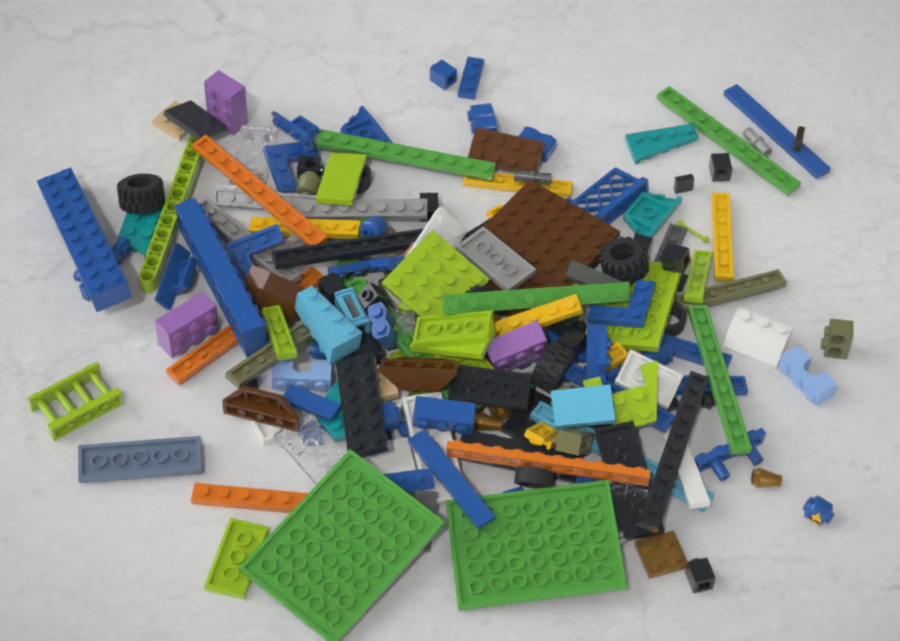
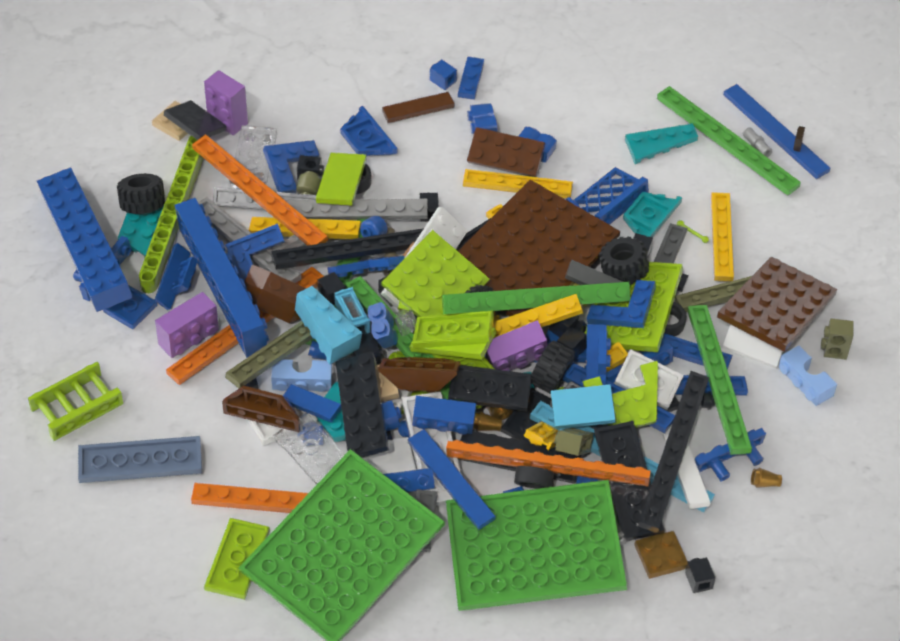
(132, 310): none -> blue tile
(279, 333): lime tile -> none
(298, 128): blue bracket -> none
(374, 294): black brick -> none
(406, 155): bright green plate -> none
(418, 107): none -> reddish brown tile
(496, 259): light grey plate -> none
(525, 176): dark grey pin -> none
(675, 258): black brick -> none
(683, 183): black tile -> none
(698, 276): lime tile -> none
(720, 167): black brick -> none
(777, 303): none -> reddish brown plate
(818, 510): blue head -> none

